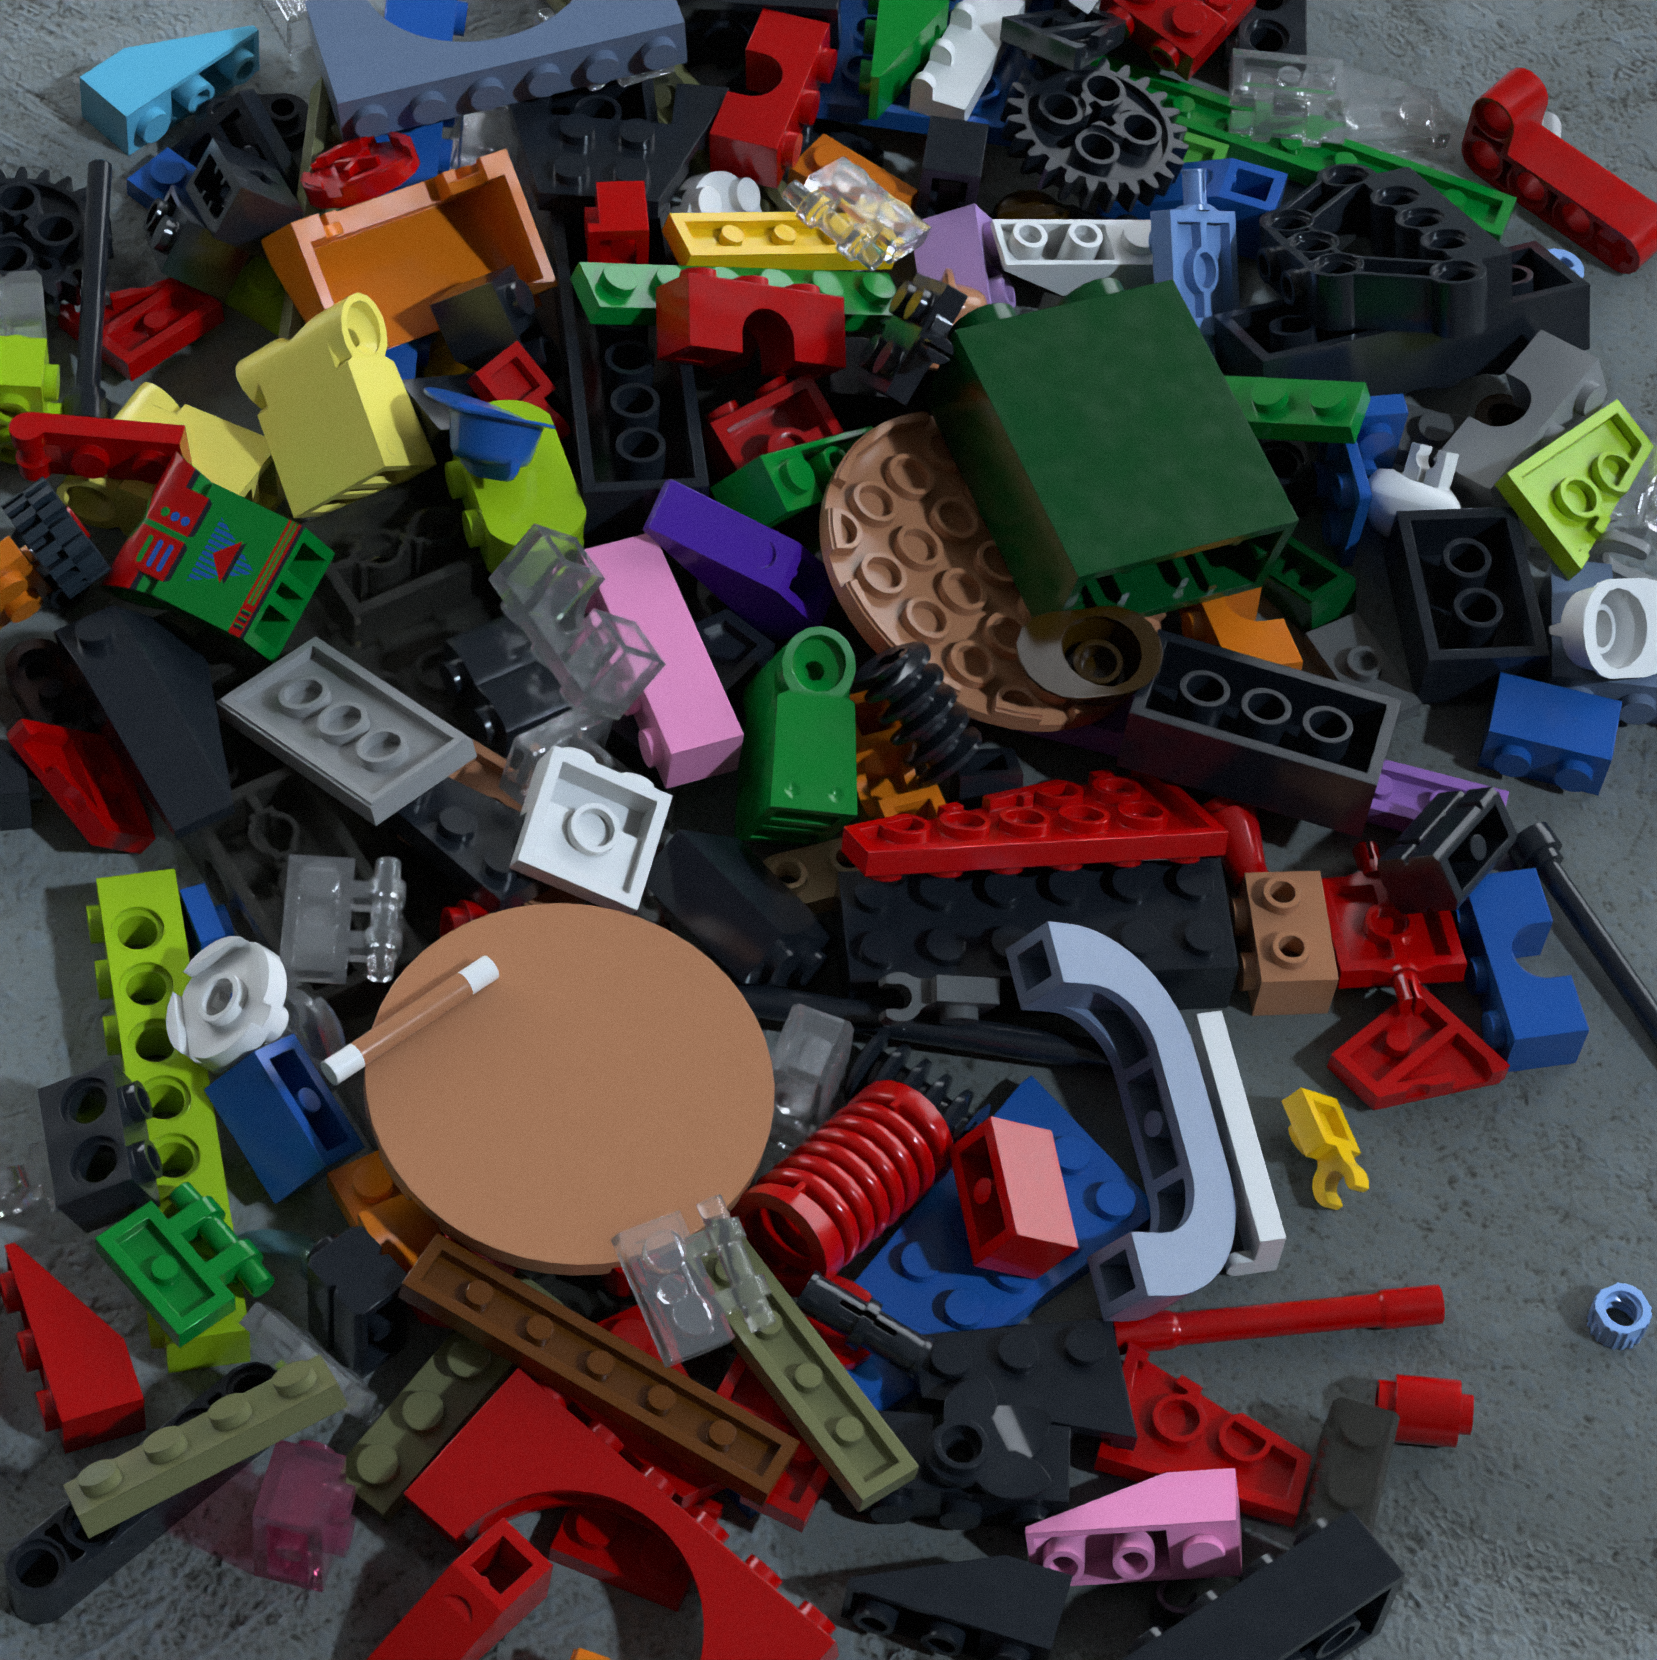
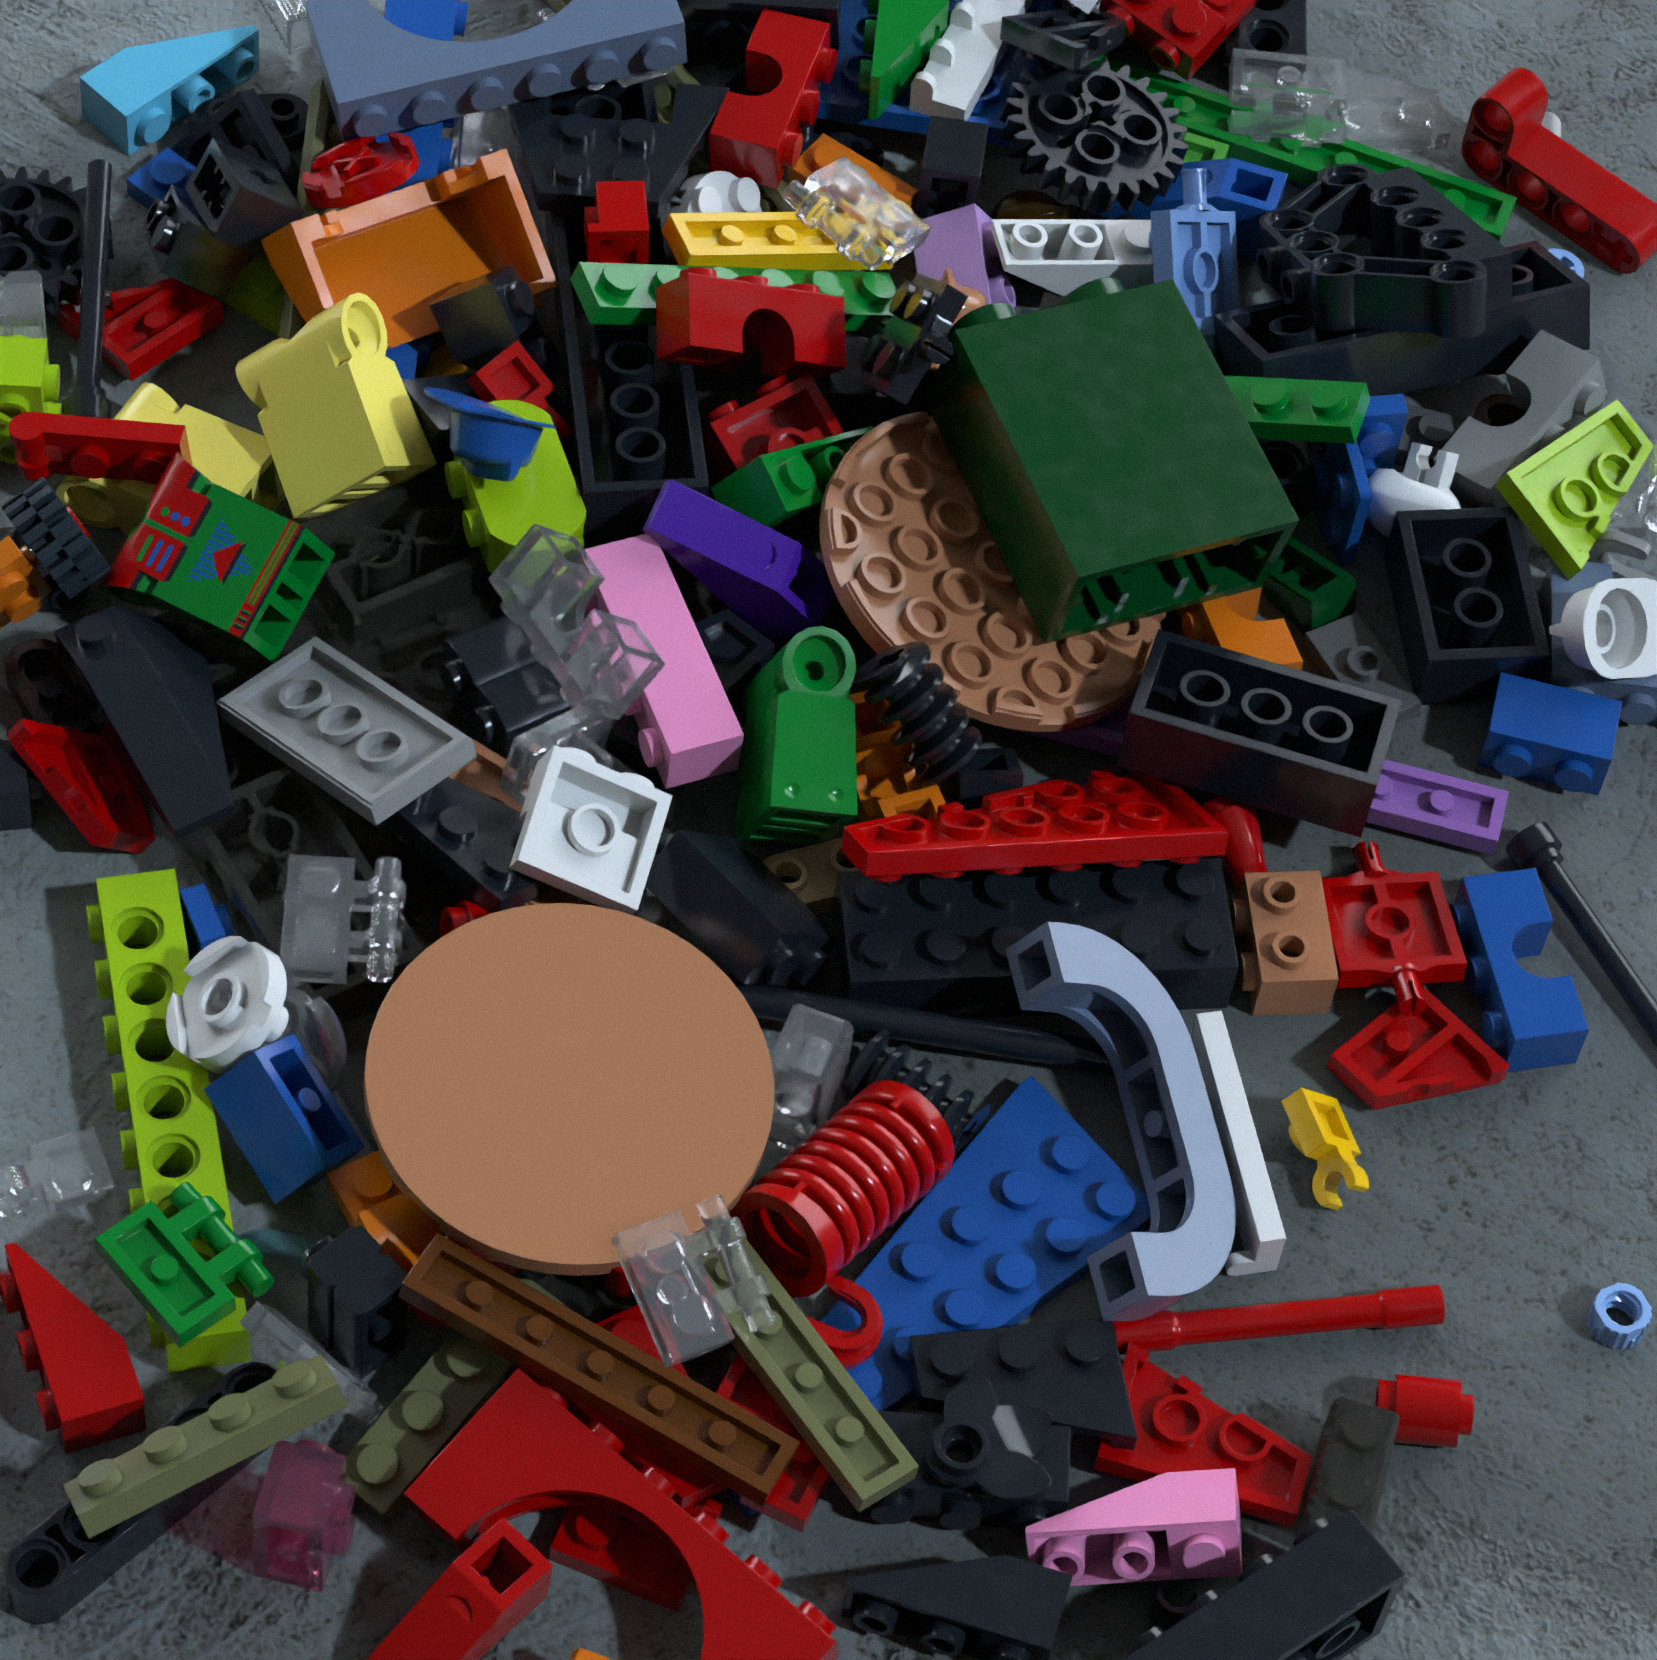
(90, 1146): black brick -> none
(409, 1020): nougat bar -> none
(864, 1324): black pin -> none
(954, 998): dark grey plate -> none
(1013, 1198): red brick -> none
(1090, 653): dark brown piece -> none
(1447, 851): black brick -> none

